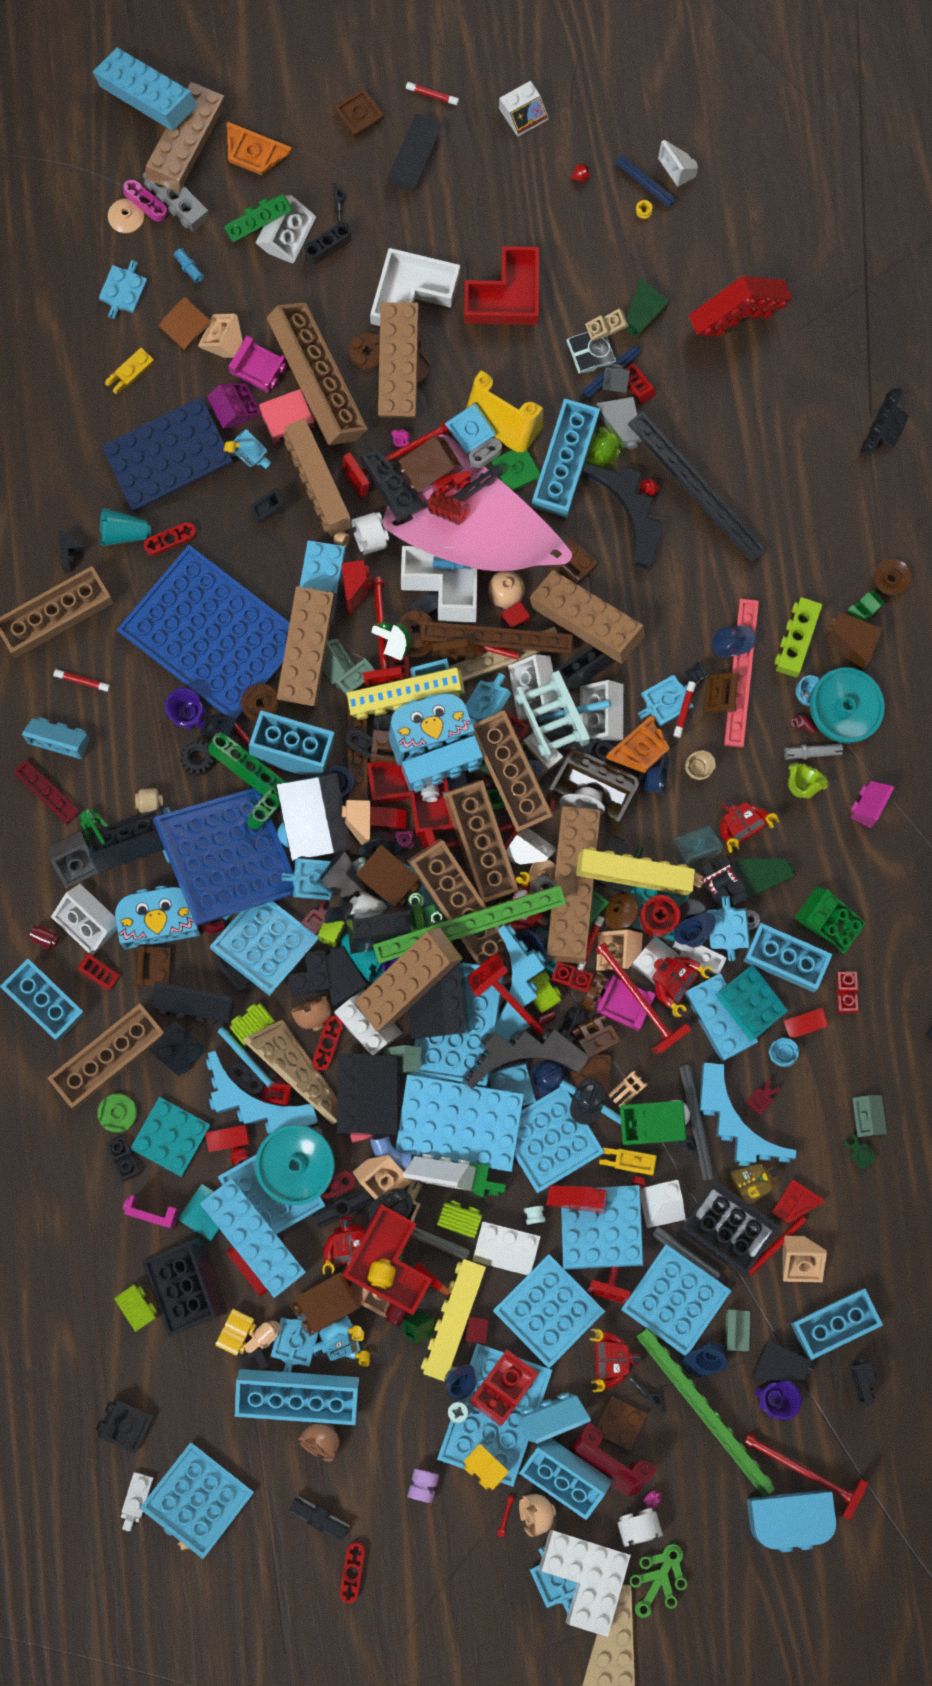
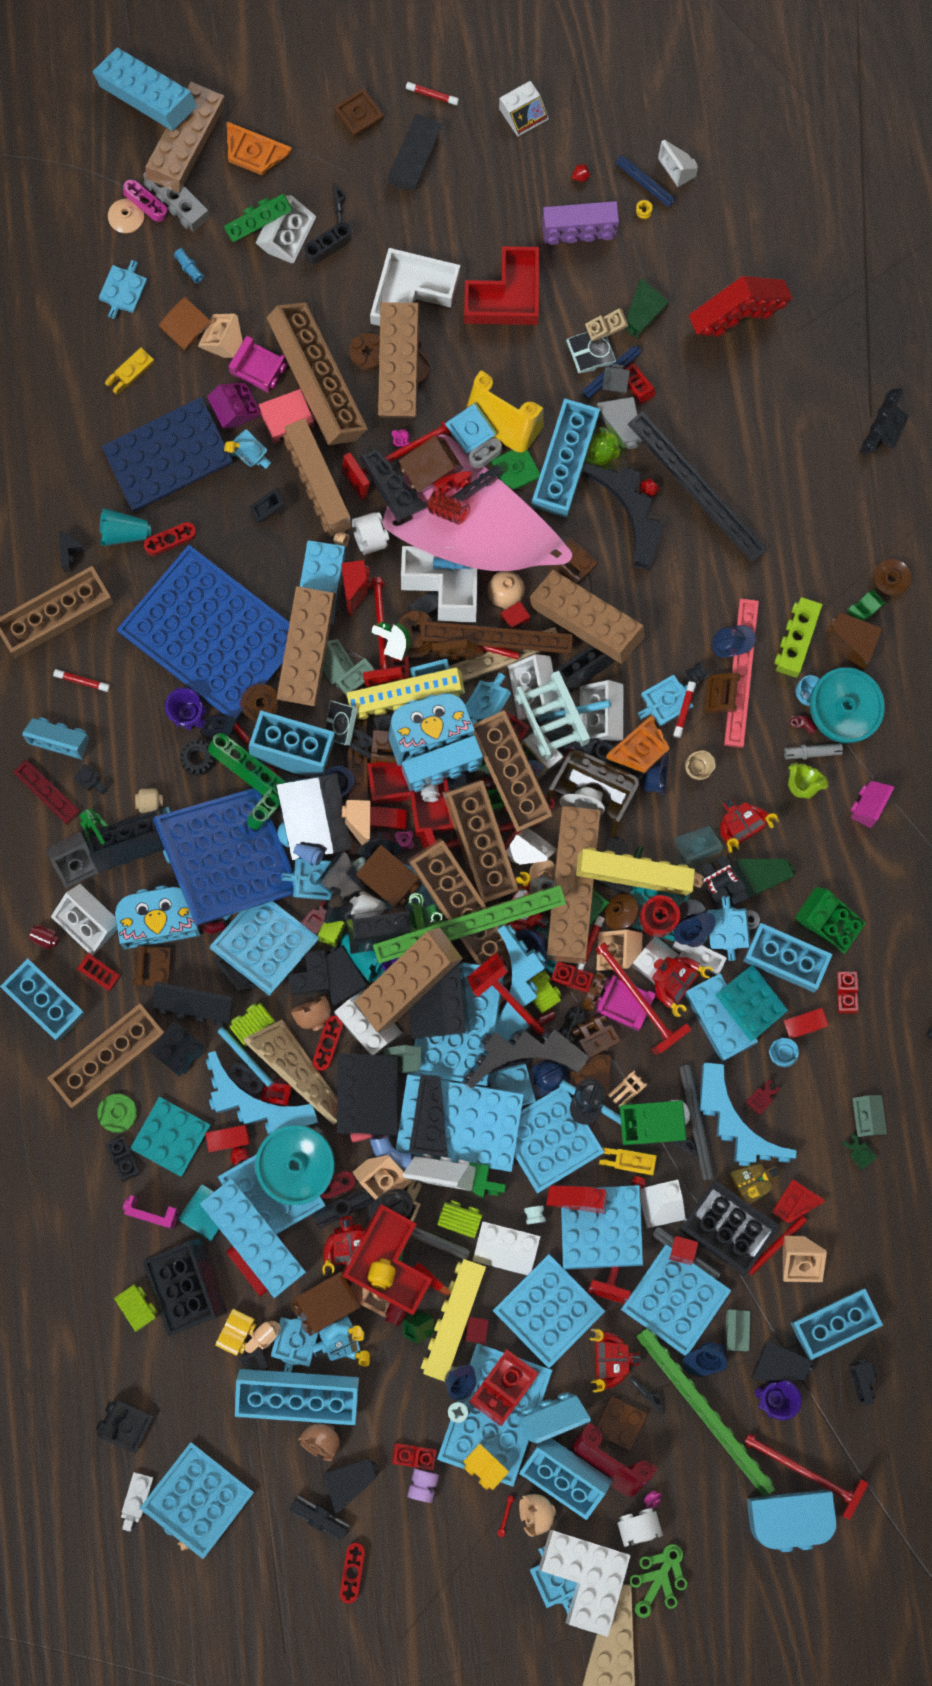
(89, 778): none -> black plate
(310, 854): none -> medium blue cone
(341, 721): none -> slope
(349, 1481): none -> black slope
(413, 1456): none -> red slope
(428, 1126): none -> black wing
(580, 222): none -> medium lavender brick
(683, 1250): none -> red panel

